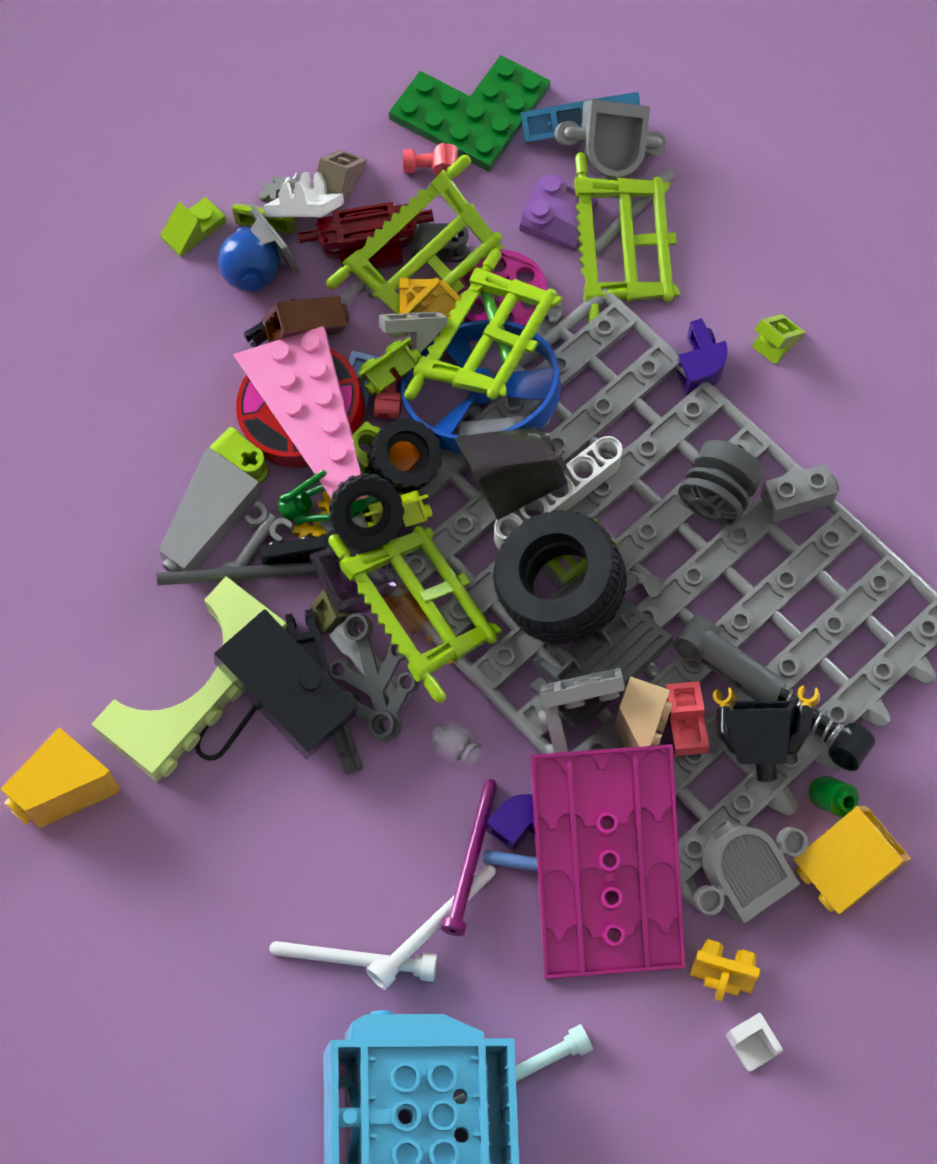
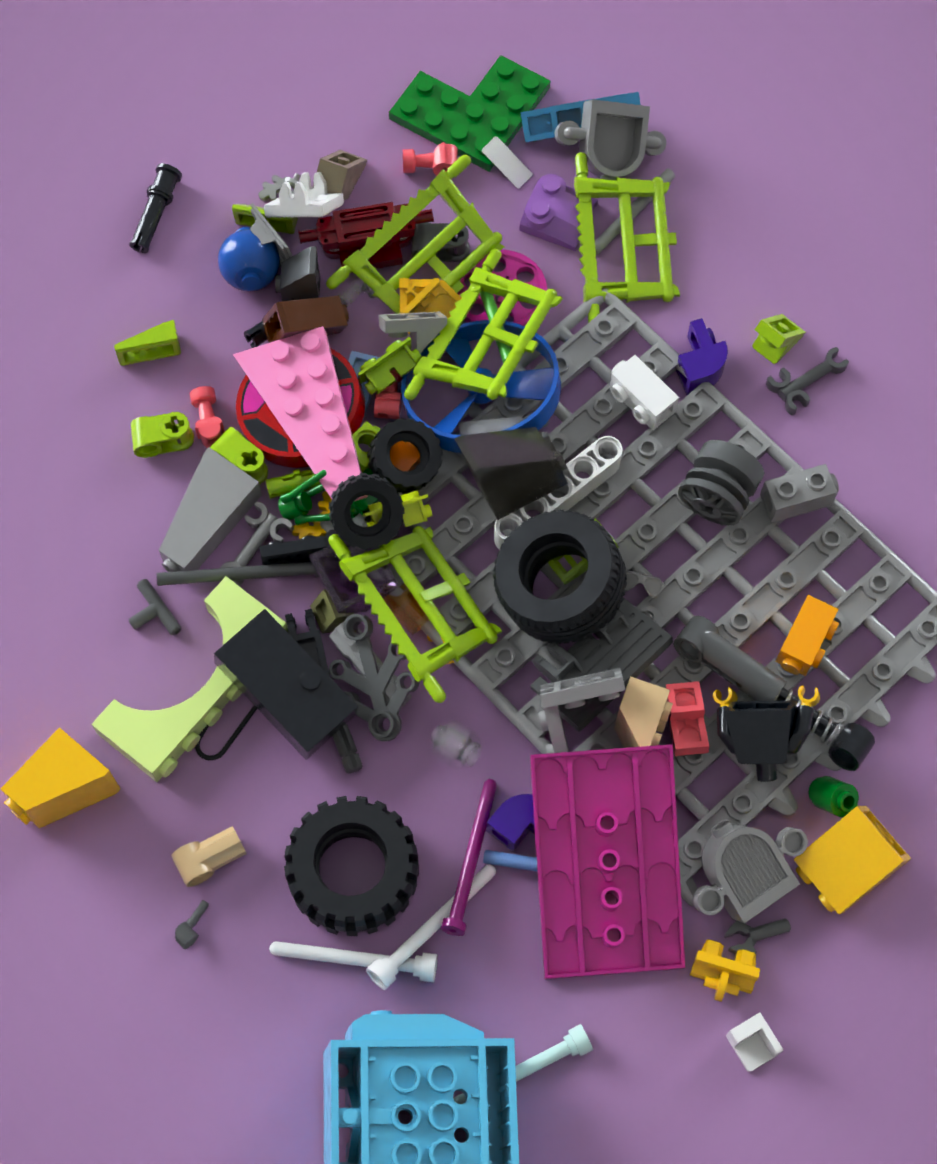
(149, 345): none -> lime slope
(155, 608): none -> dark grey piece
(159, 196): none -> black pin
(159, 436): none -> lime piece
(184, 933): none -> dark grey hand
(191, 226): lime slope -> none
(200, 859): none -> tan piece
(208, 427): none -> coral leg
(284, 484): none -> lime pin
(299, 276): none -> dark grey slope
(344, 821): none -> black tyre
(507, 162): none -> white sticker
(553, 316): light grey piece -> none
(642, 392): none -> white brick
(756, 933): none -> dark grey bar
(793, 390): none -> dark grey bar
(804, 640): none -> light orange brick

